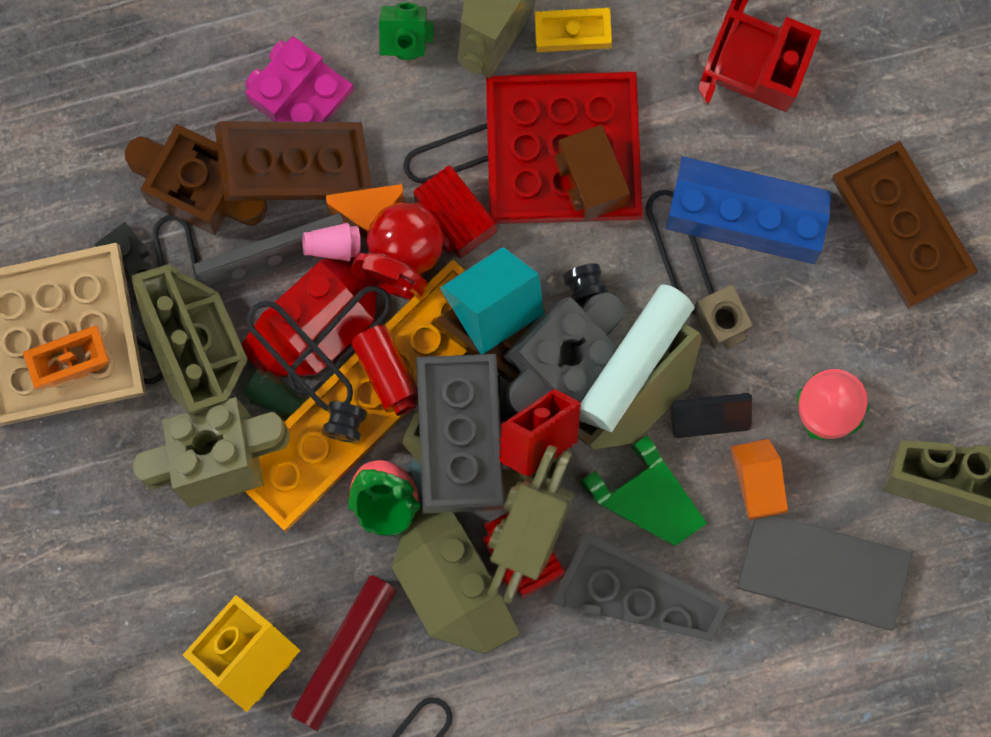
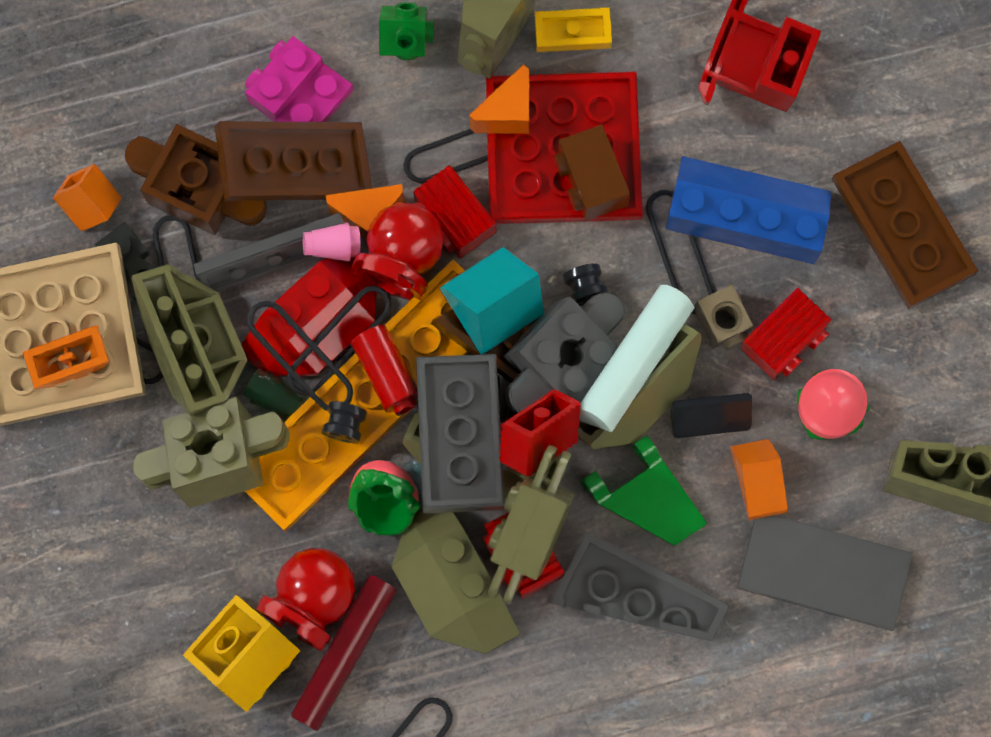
(87, 197): none -> orange panel
(311, 593): none -> red tile
(505, 108): none -> orange slope
(786, 335): none -> red brick

